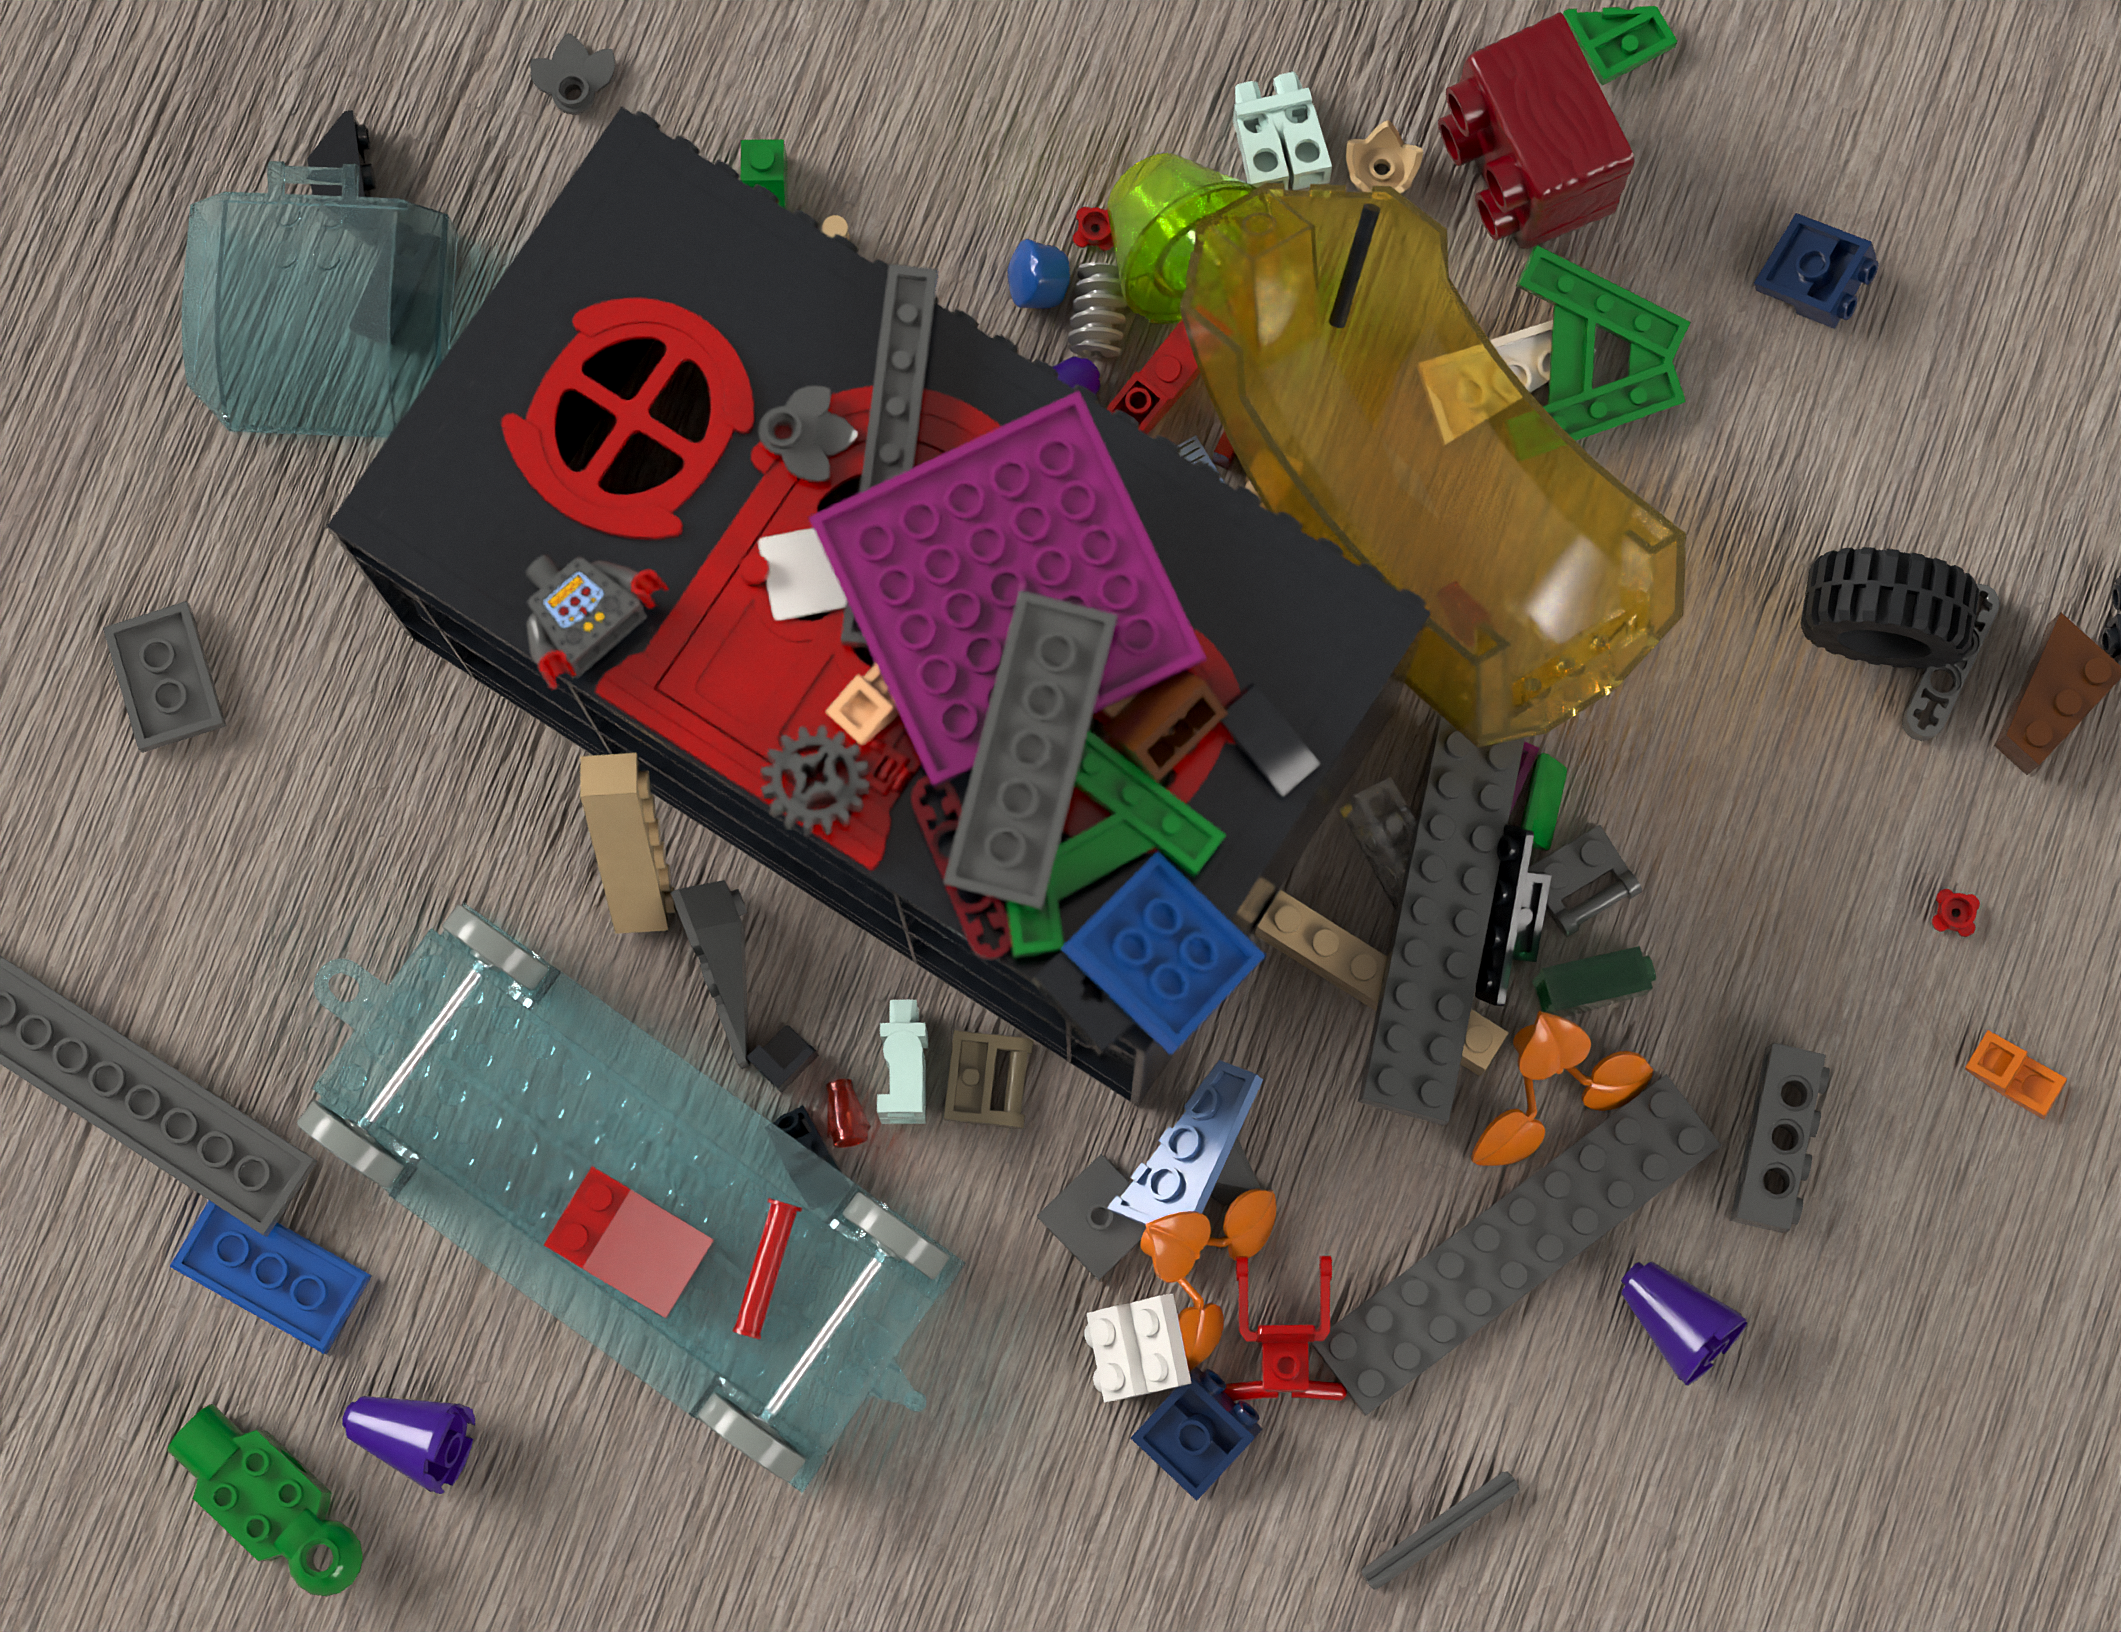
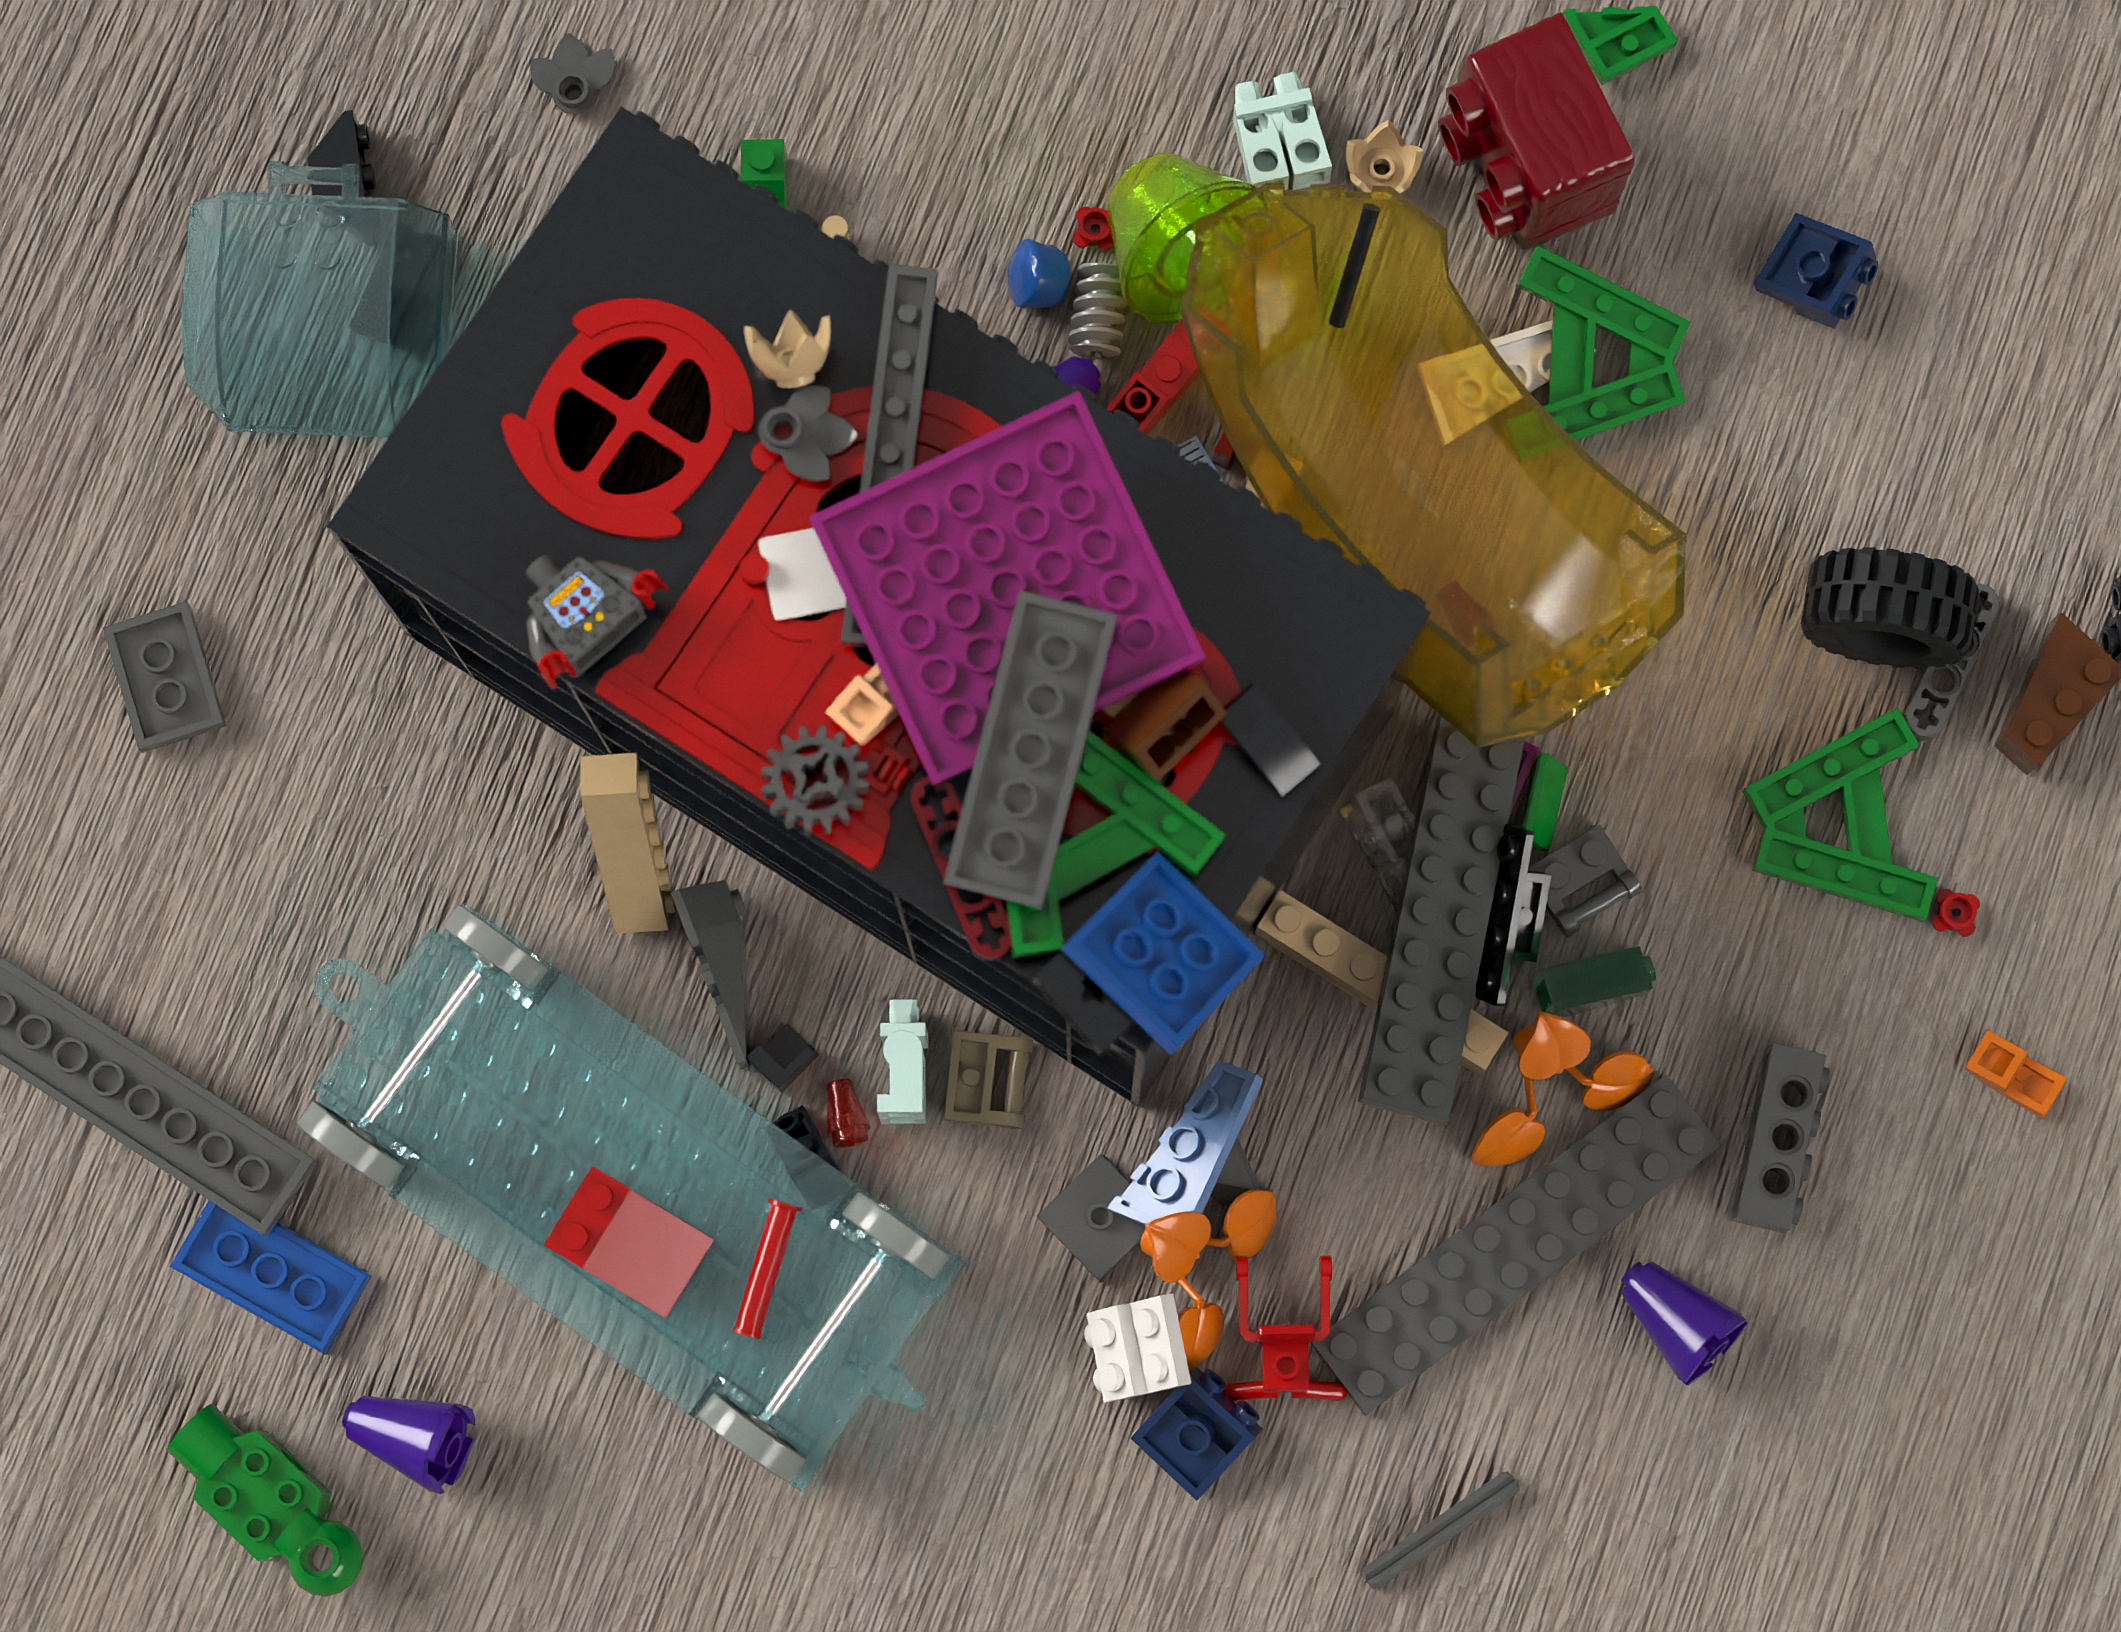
(794, 354): none -> tan piece
(1866, 869): none -> green plate

